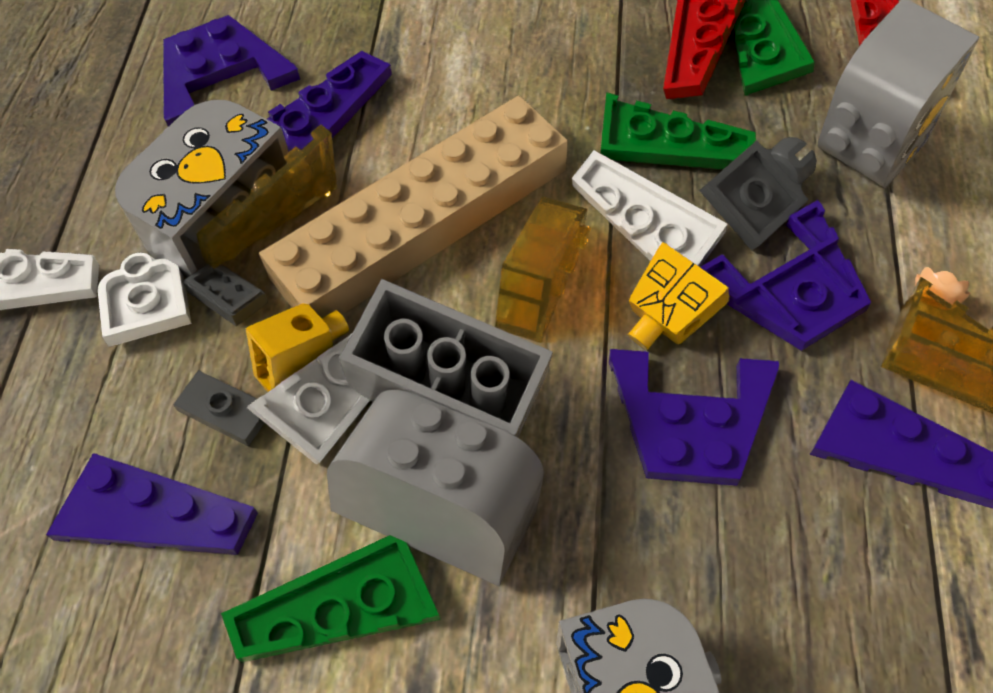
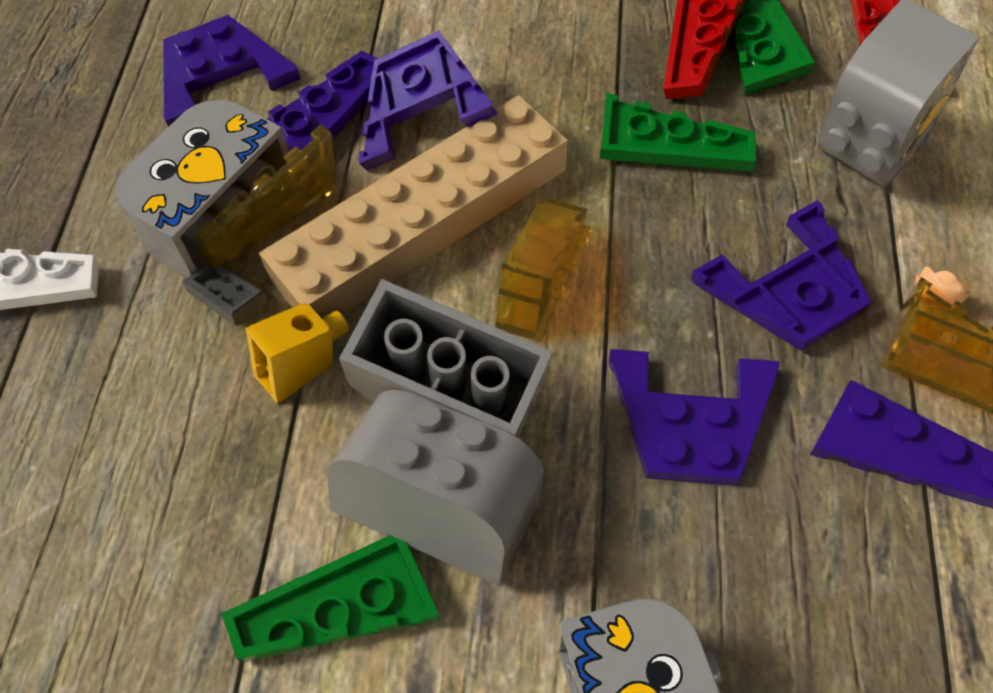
(142, 299): white plate -> none
(148, 510): dark purple wing -> none
(219, 407): dark grey plate -> none
(312, 405): white wing -> none
(413, 82): none -> dark purple wing
(647, 211): white wing -> none
(674, 298): yellow torso -> none
(761, 189): dark grey plate -> none

